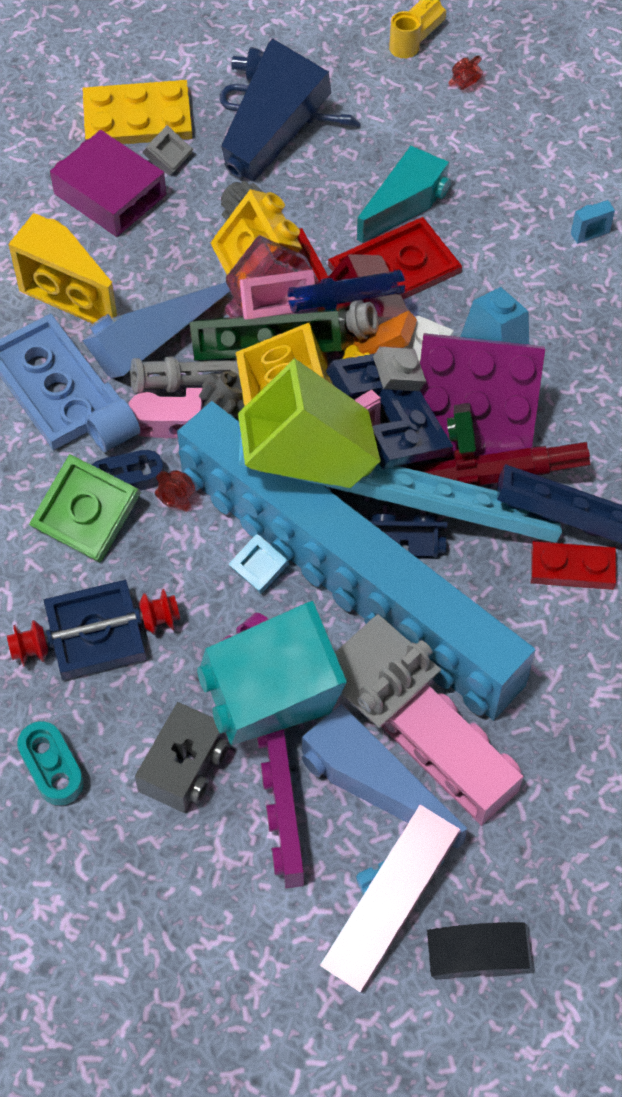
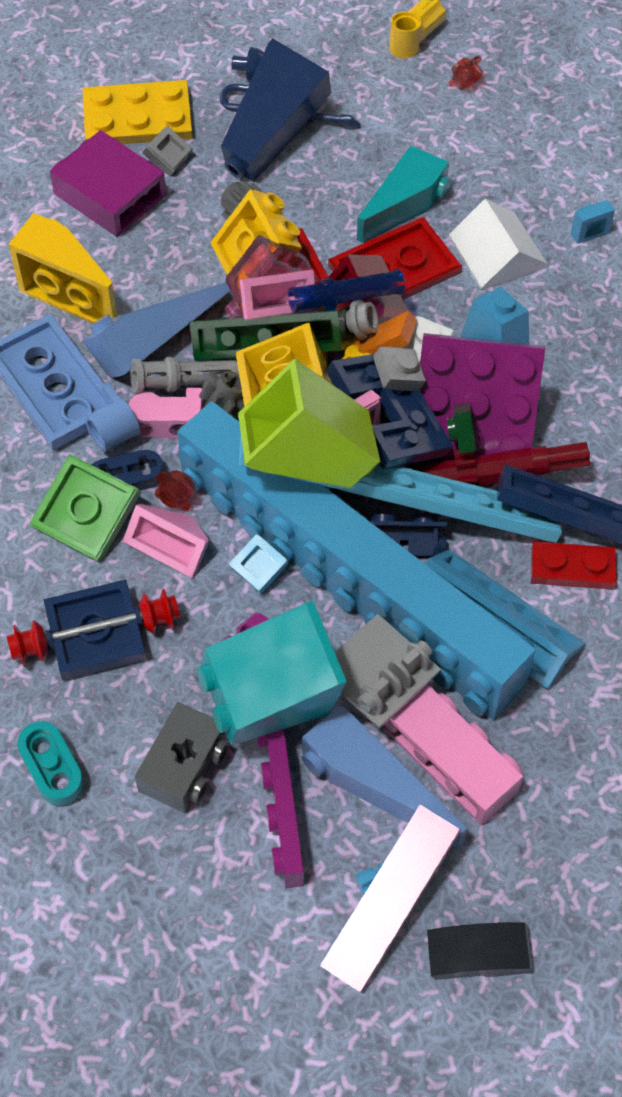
(167, 537): none -> bright pink slope
(495, 245): none -> white slope
(552, 642): none -> dark azure fence

